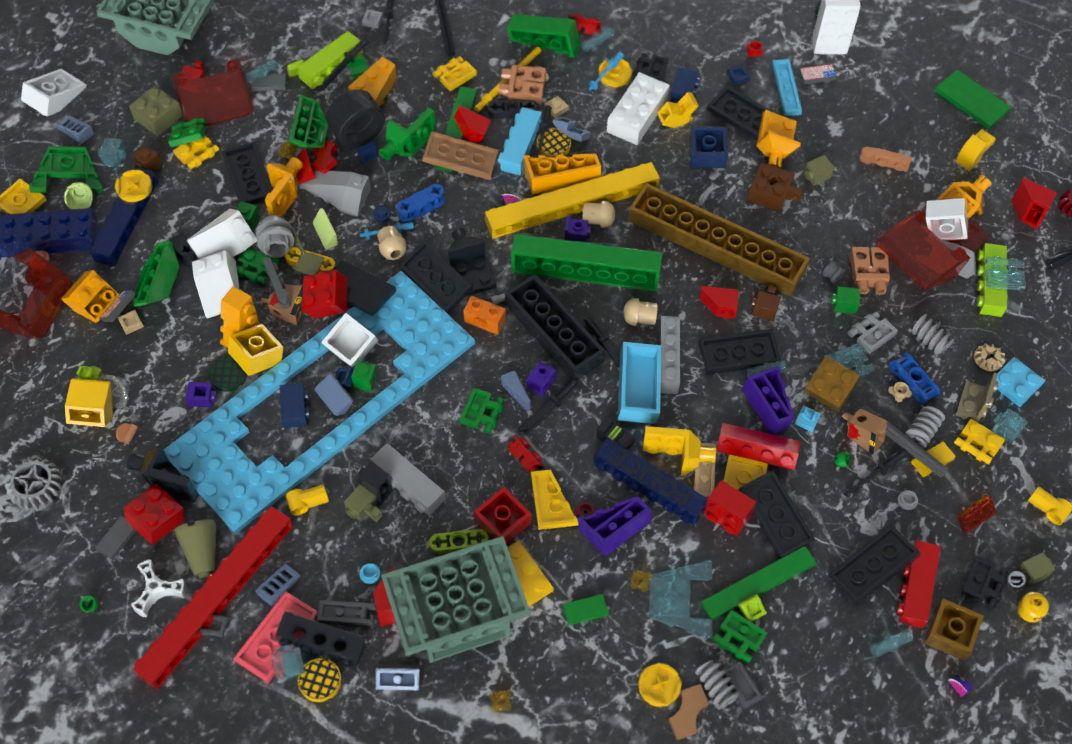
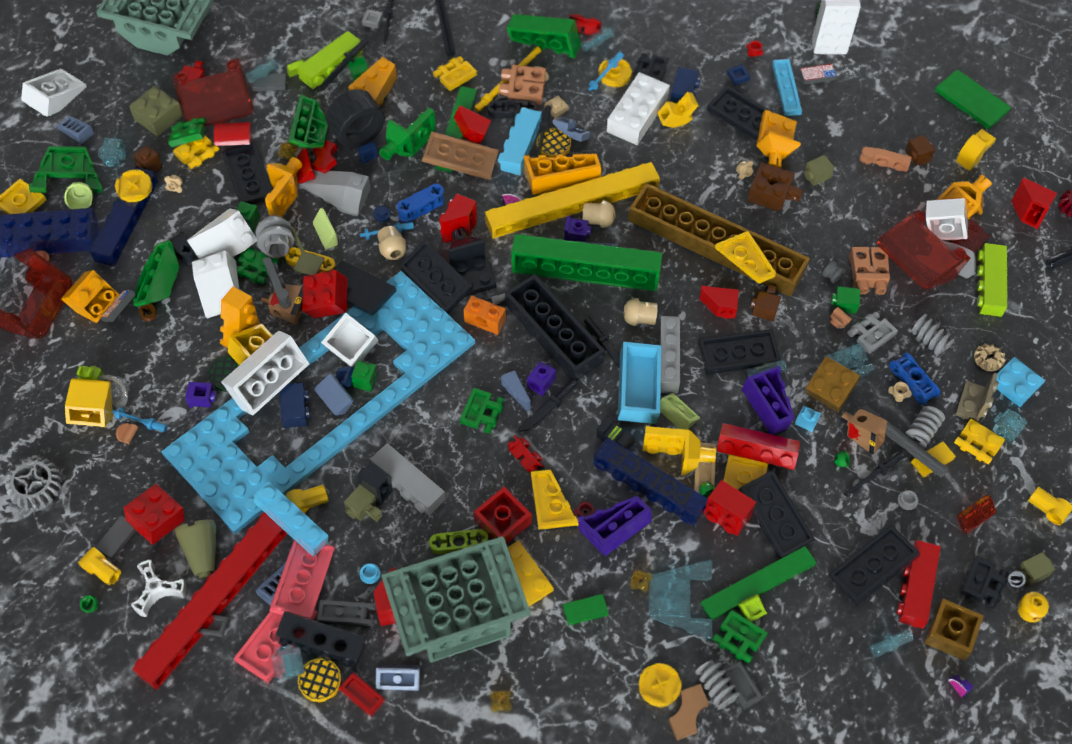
(95, 563): none -> yellow piece
(130, 322): tan tile -> none
(148, 318): none -> reddish brown bush
(150, 423): none -> dark azure piece
(154, 471): black plate -> none
(174, 183): none -> tan plate
(232, 133): none -> red brick
(265, 372): none -> white brick
(290, 518): none -> medium azure brick
(301, 581): none -> coral tile
(362, 694): none -> red tile
(459, 214): none -> red slope
(678, 412): none -> yellowish green slope
(706, 489): none -> green hinge
(708, 147): dark blue brick -> none
(745, 169): none -> tan plate
(748, 256): none -> yellow wing
(839, 318): none -> nougat plate
(920, 150): none -> reddish brown brick
(1005, 278): clear light blue plate -> none

